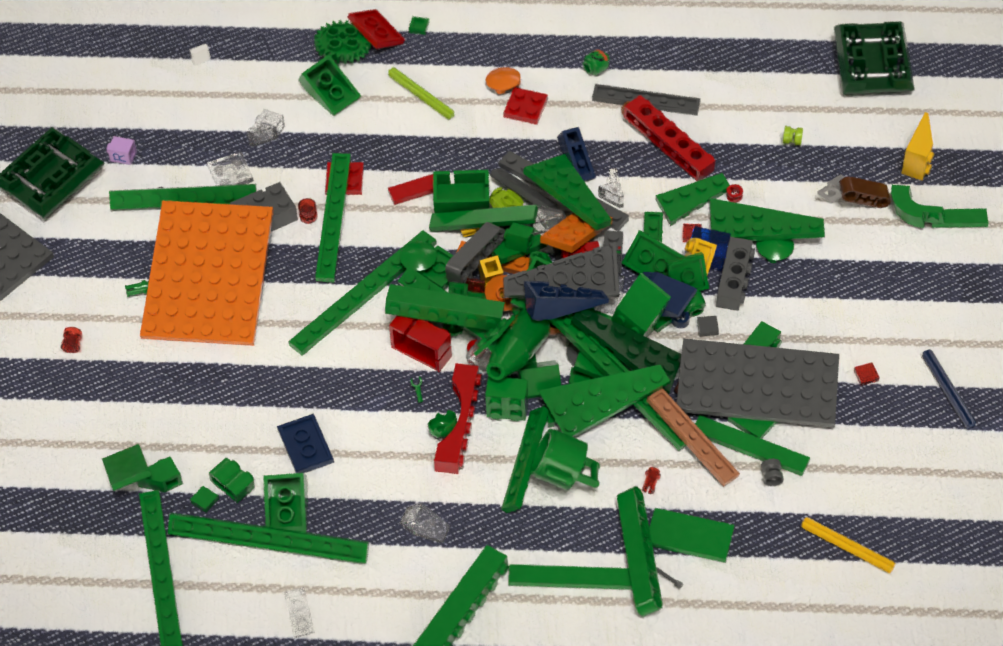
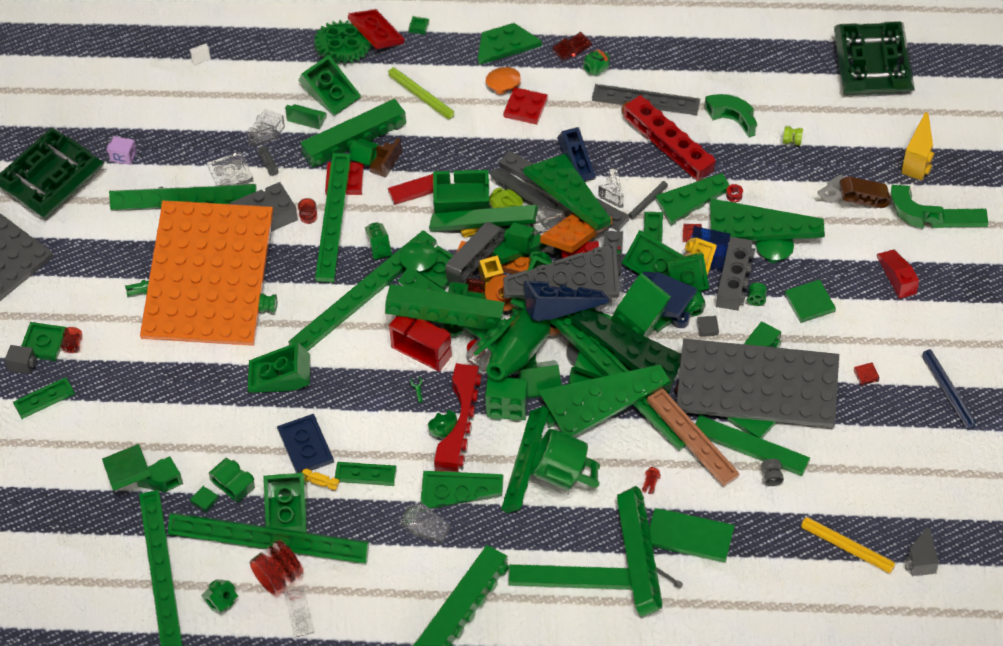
(20, 359): none -> dark grey brick
(43, 398): none -> green tile
(44, 340): none -> green tile
(220, 595): none -> green brick
(267, 160): none -> dark grey axle
(268, 303): none -> green wheel
(276, 567): none -> clear red wheel
(280, 370): none -> green slope
(305, 116): none -> green panel
(321, 479): none -> yellow axle
(363, 151): none -> green brick
(364, 126): none -> green brick
(366, 473): none -> green tile
(378, 240): none -> green bracket
(386, 158): none -> reddish brown panel
(453, 488): none -> green wing
(505, 42): none -> green wing
(569, 48): none -> clear red slope
(644, 203): none -> dark grey bar
(733, 108): none -> green arch
(757, 294): none -> green wheel
(810, 301): none -> green tile
(899, 273): none -> red slope
(922, 555): none -> dark grey slope

